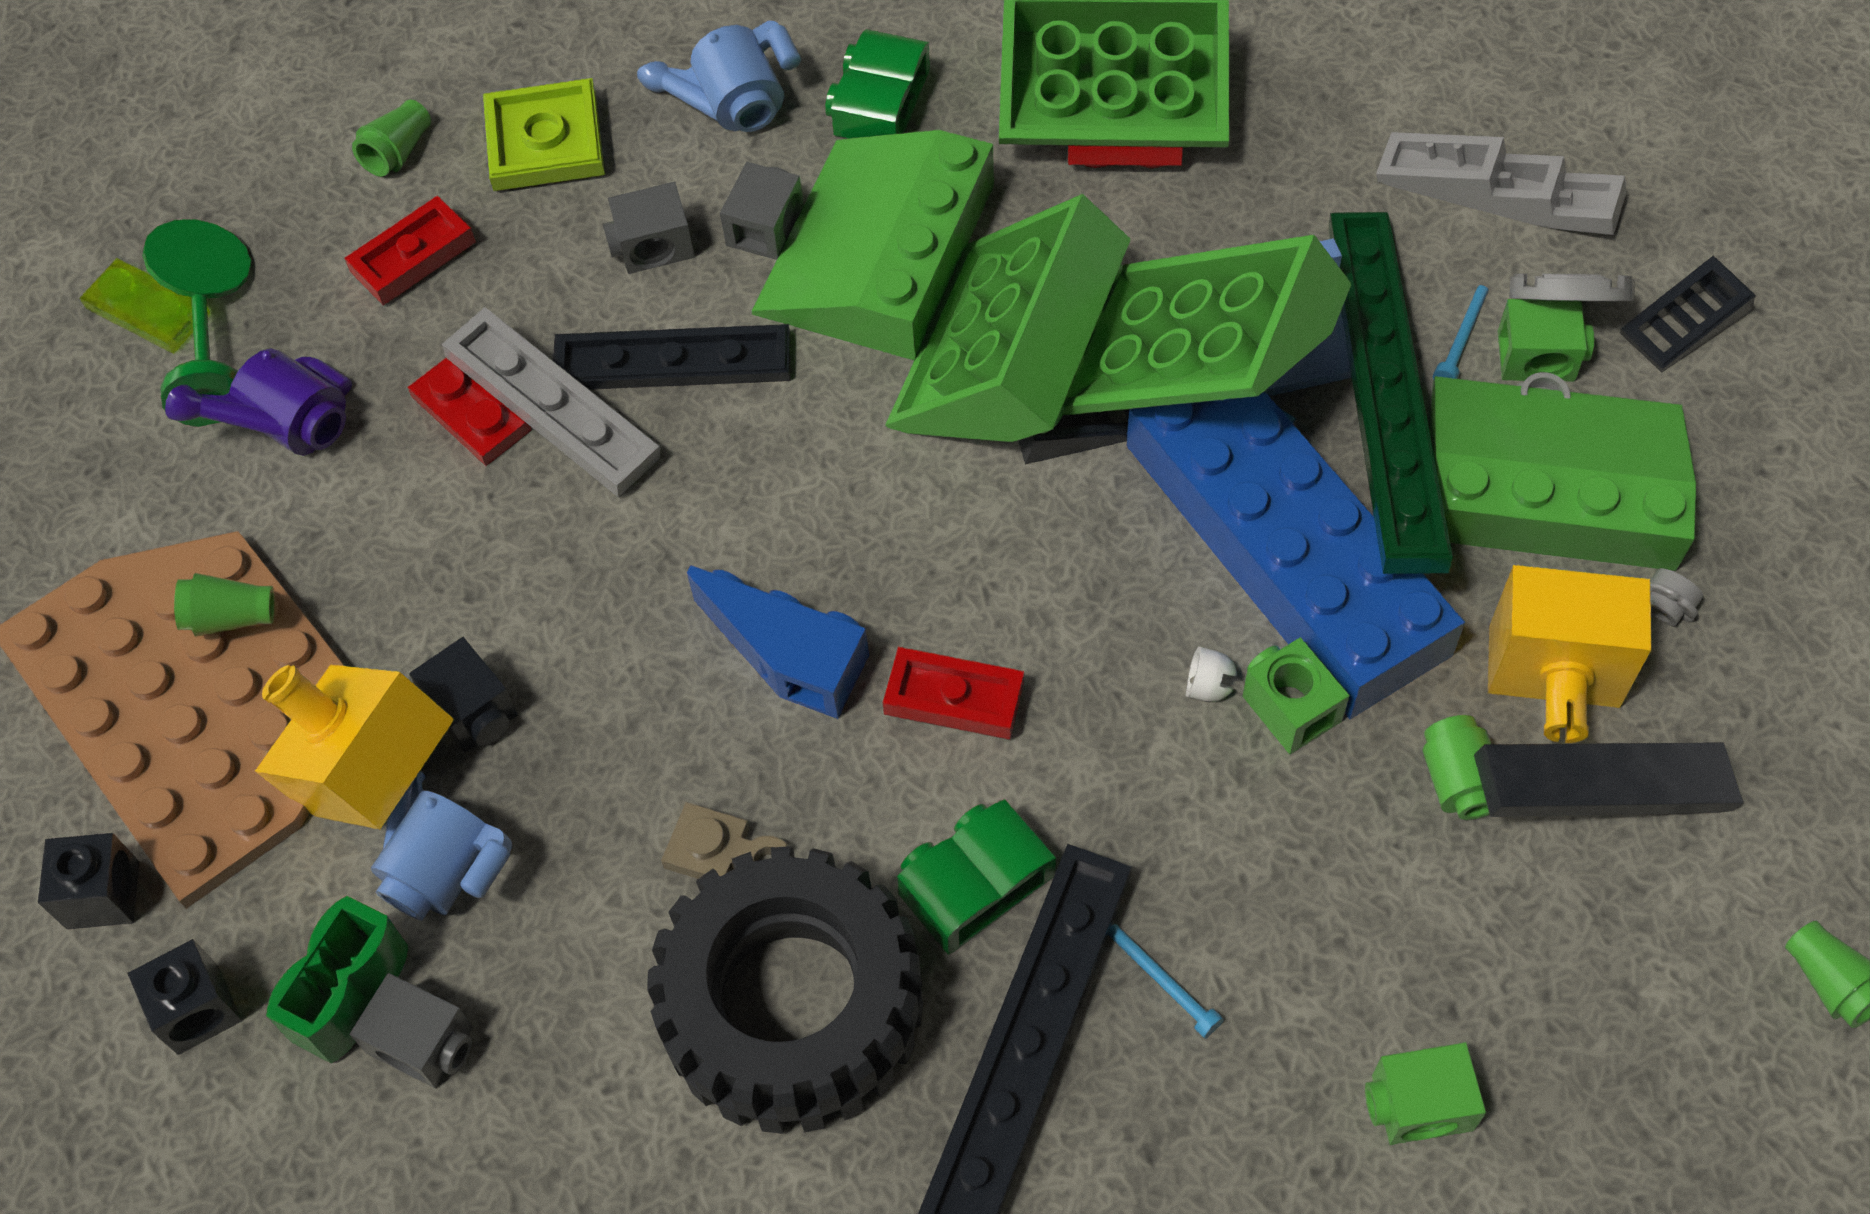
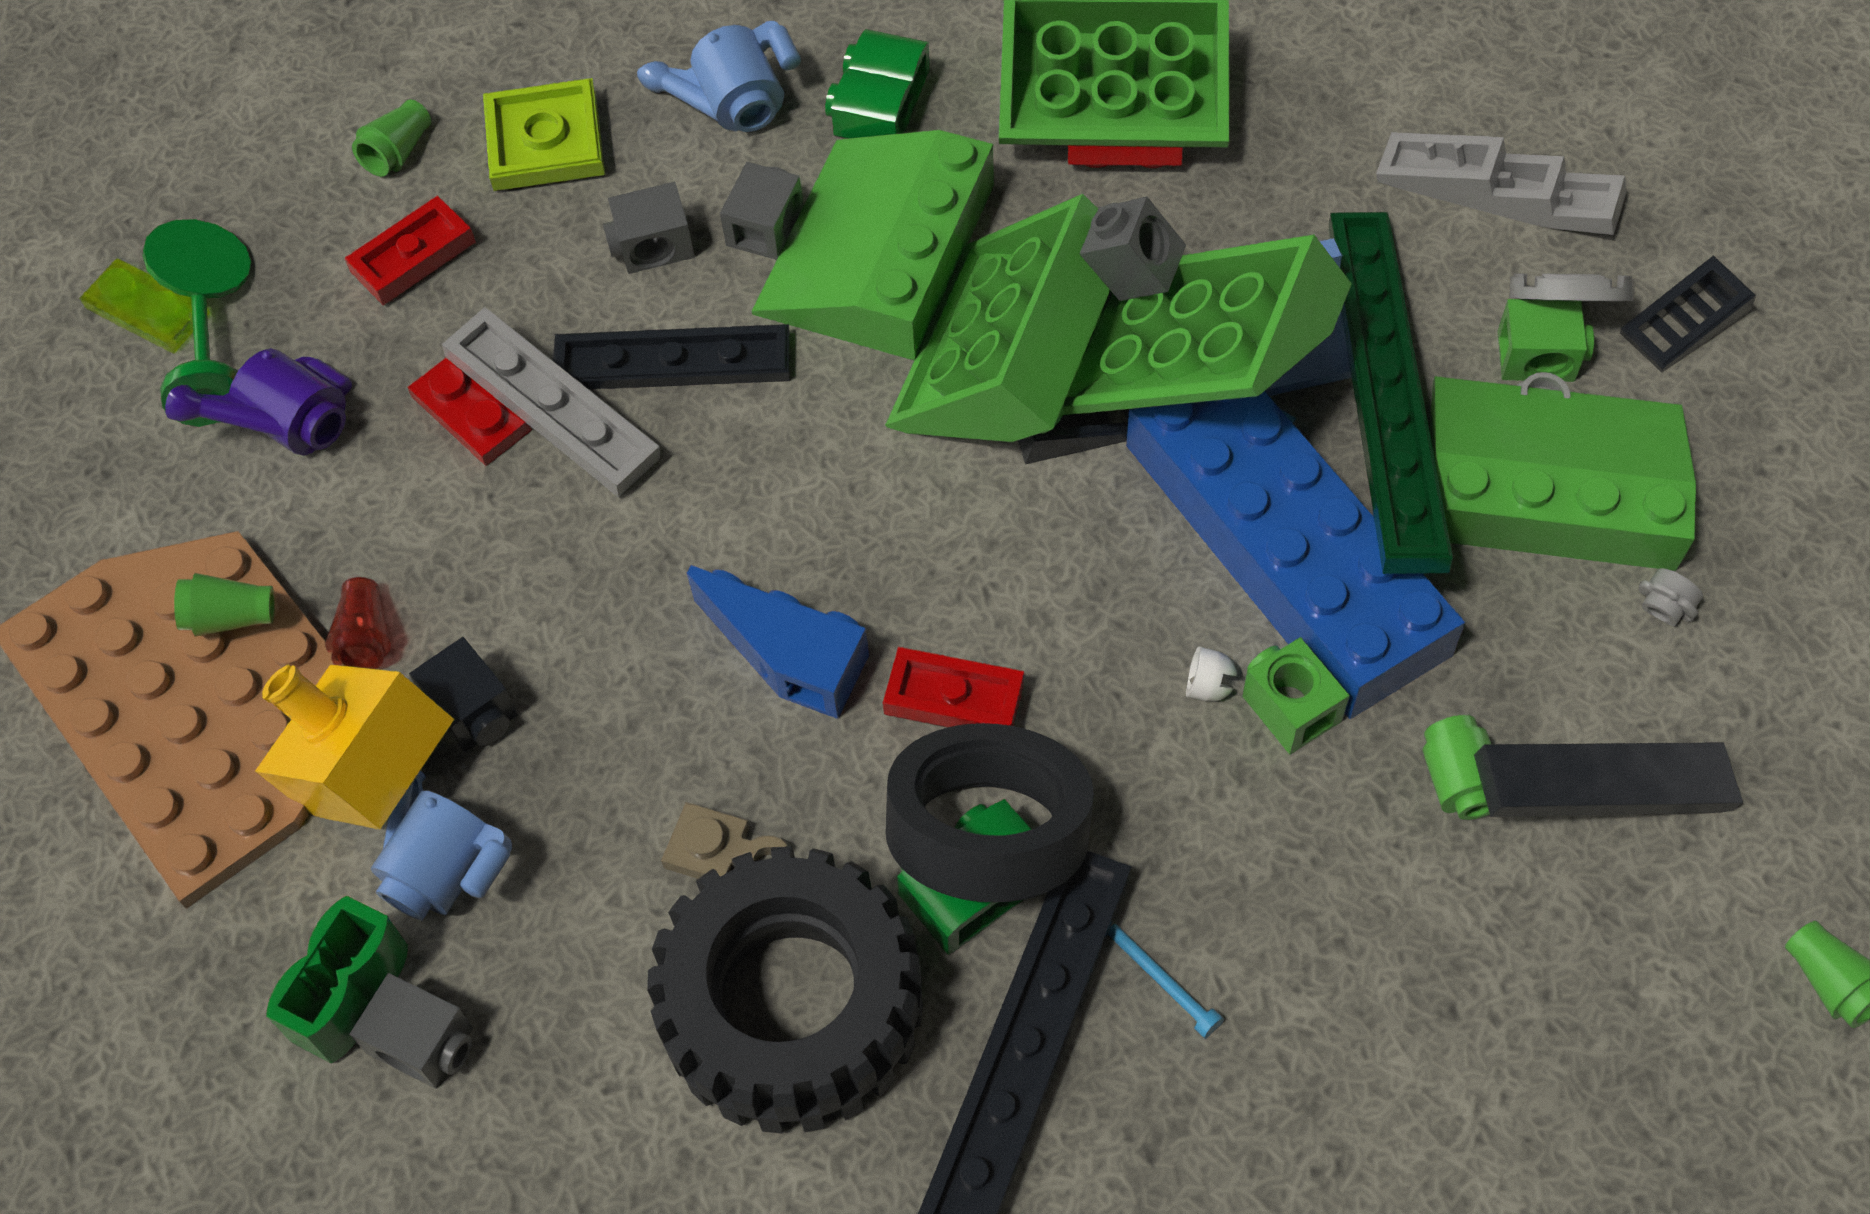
(88, 881): black brick -> none
(184, 997): black brick -> none
(358, 627): none -> clear red cone
(988, 865): none -> black tyre
(1133, 249): none -> dark grey brick
(1425, 1094): bright green brick -> none
(1449, 367): dark azure piece -> none
(1569, 642): yellow brick -> none

